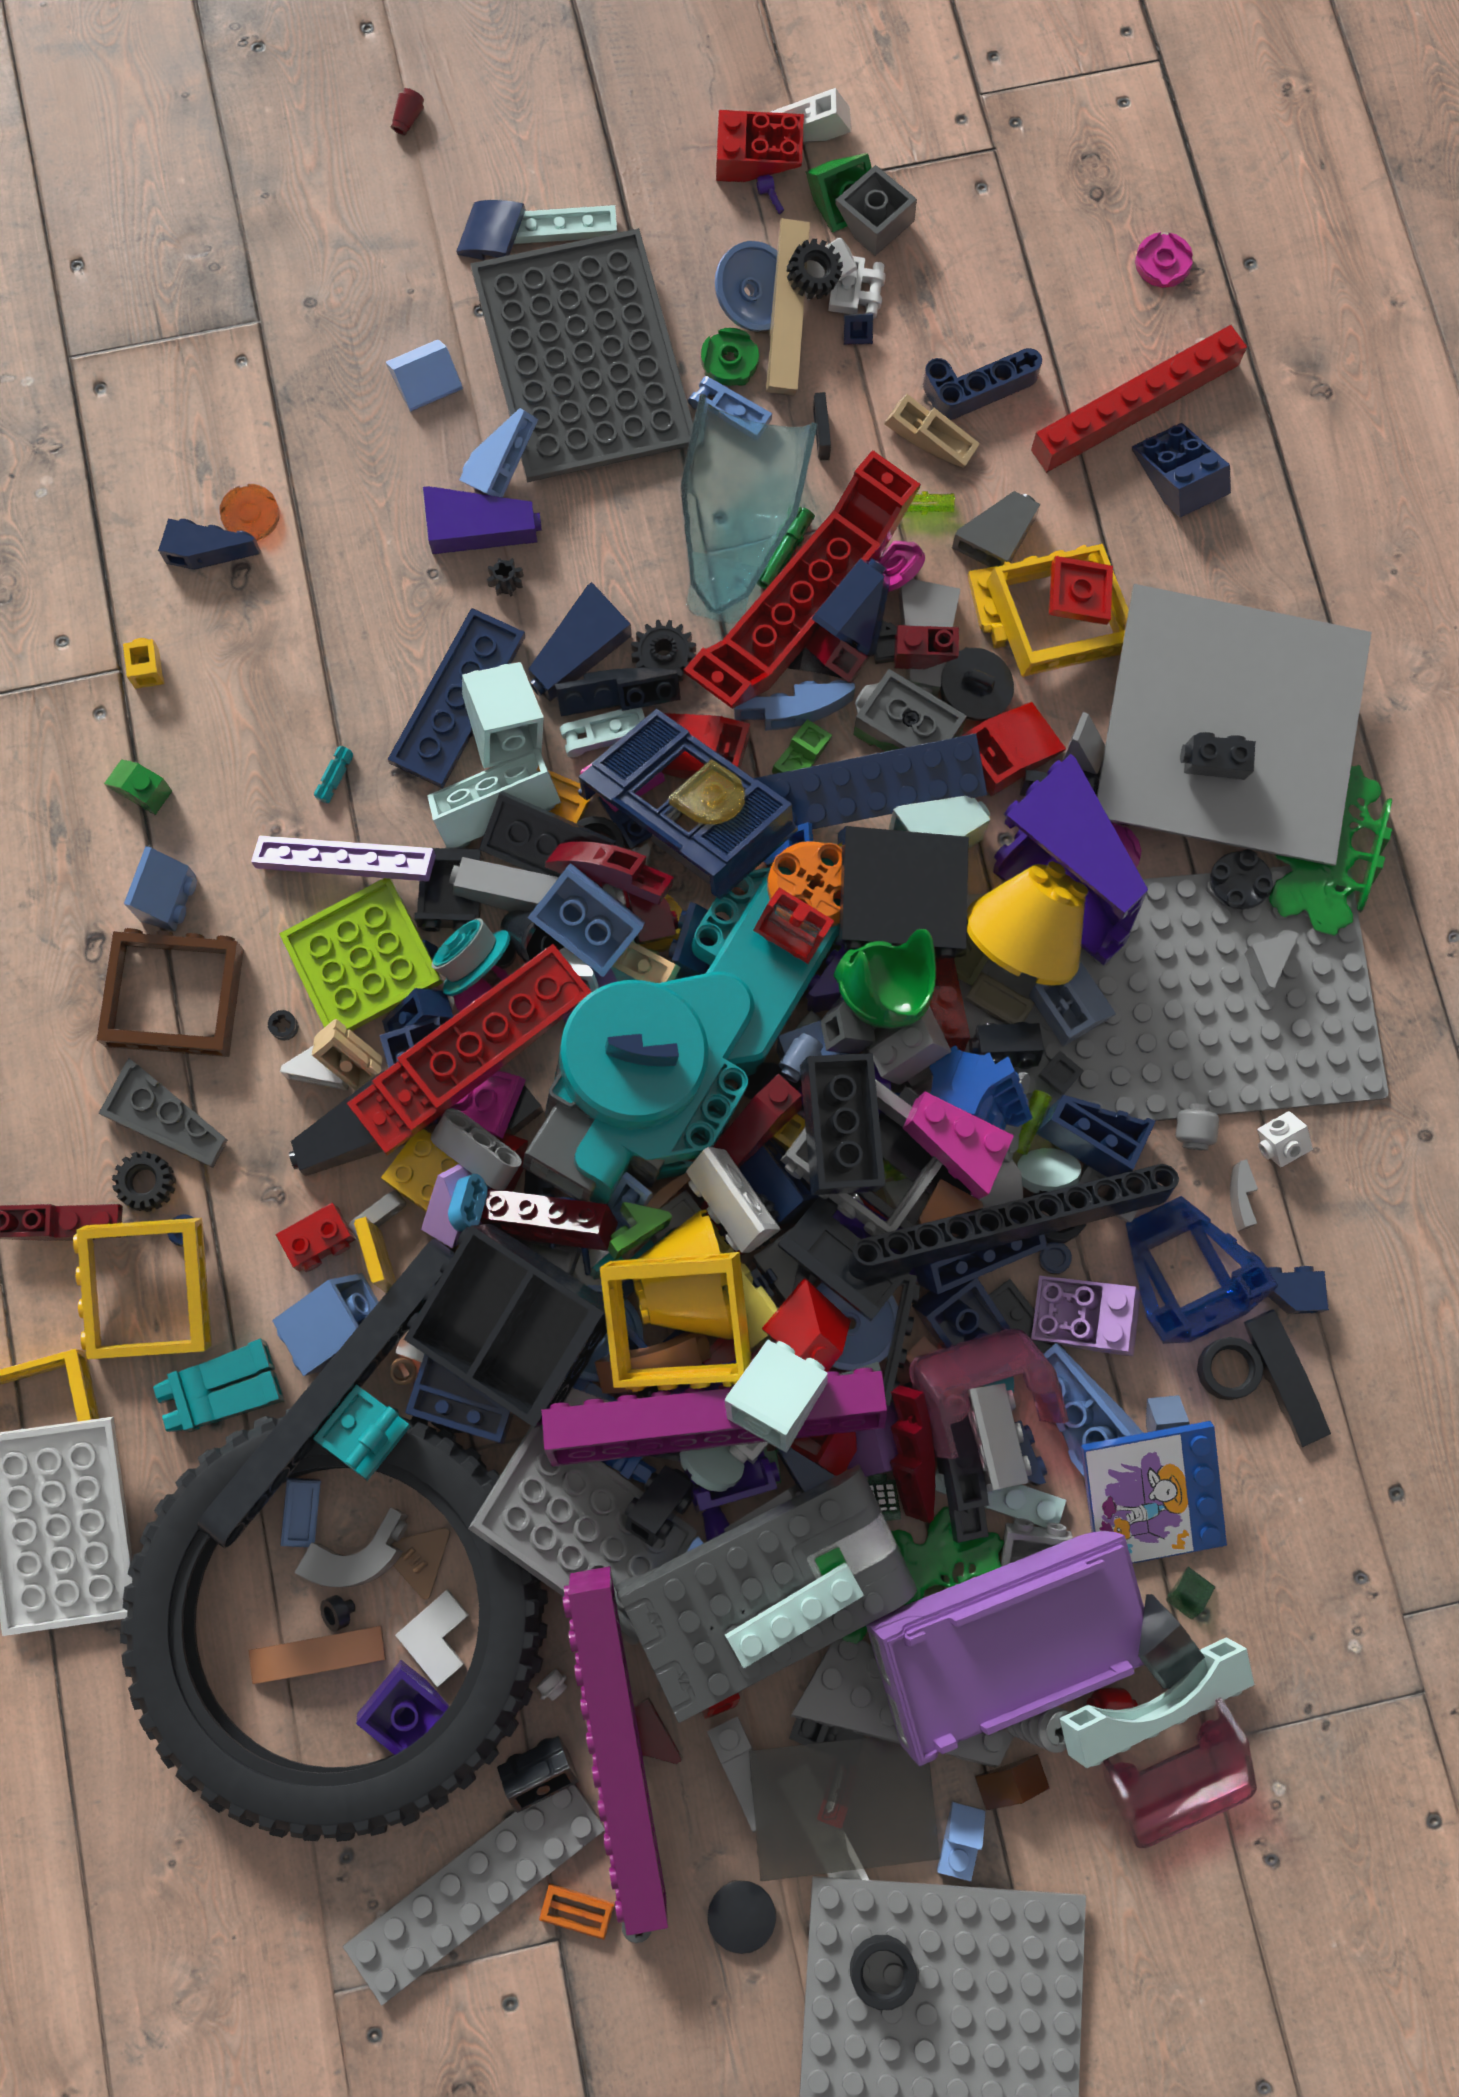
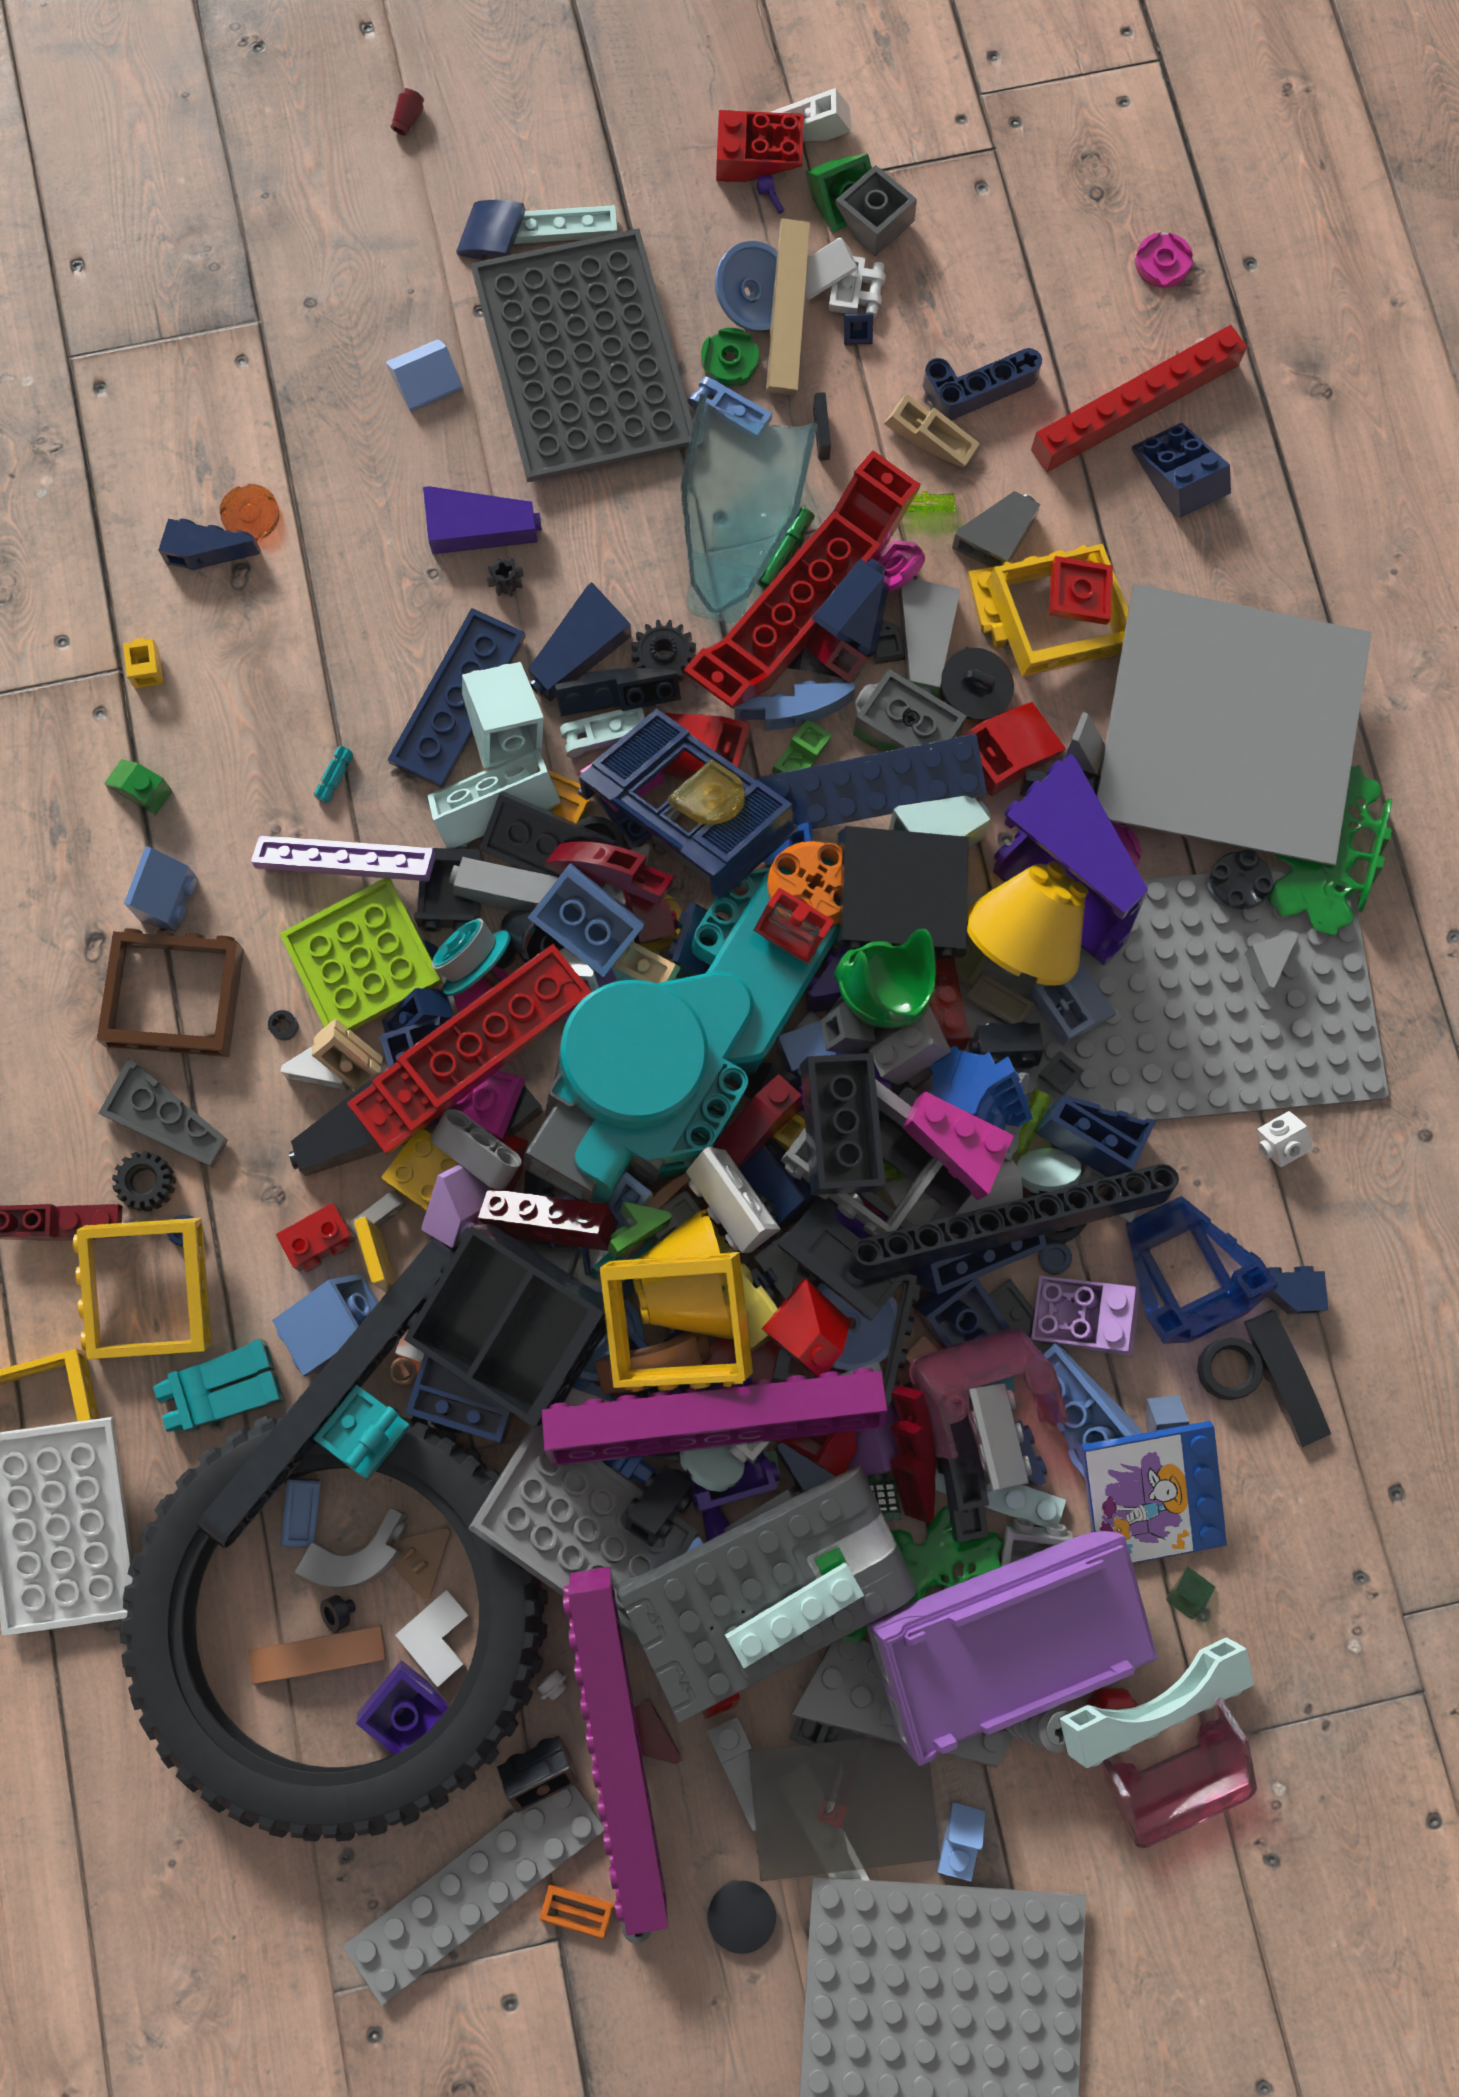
(467, 1202): dark azure beam -> none
(497, 457): light blue slope -> none
(631, 1049): dark blue slope -> none
(776, 1394): light aqua slope -> none
(796, 1054): sand blue brick -> none
(825, 258): black tyre -> none
(904, 1990): black tyre -> none
(925, 646): dark red slope -> none
(947, 1202): reddish brown slope -> none
(1012, 1783): reddish brown slope -> none
(1166, 1645): black slope -> none
(1197, 1127): light grey head -> none
(1218, 756): black brick -> none
(1241, 1185): light grey slope -> none

